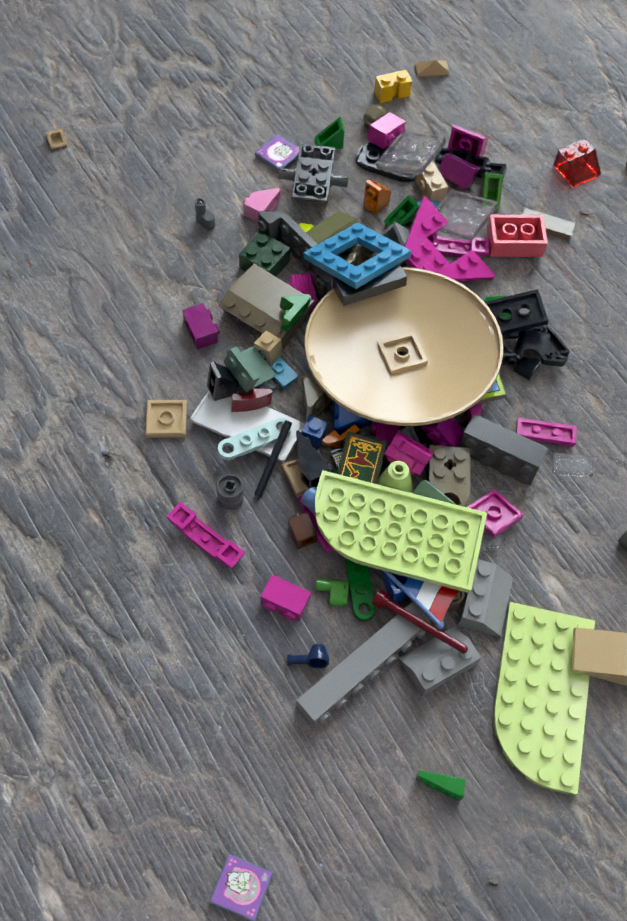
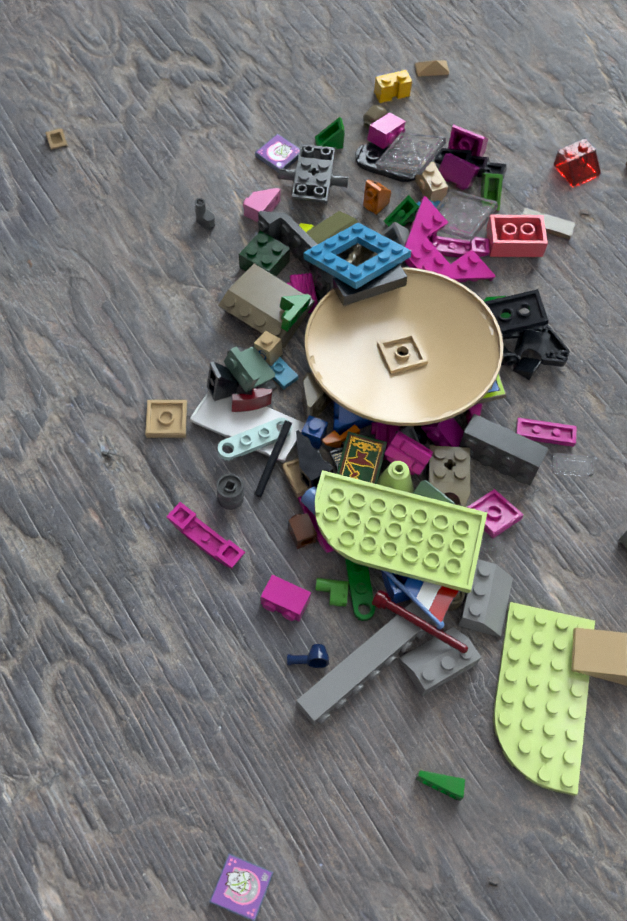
(200, 325): magenta brick -> none

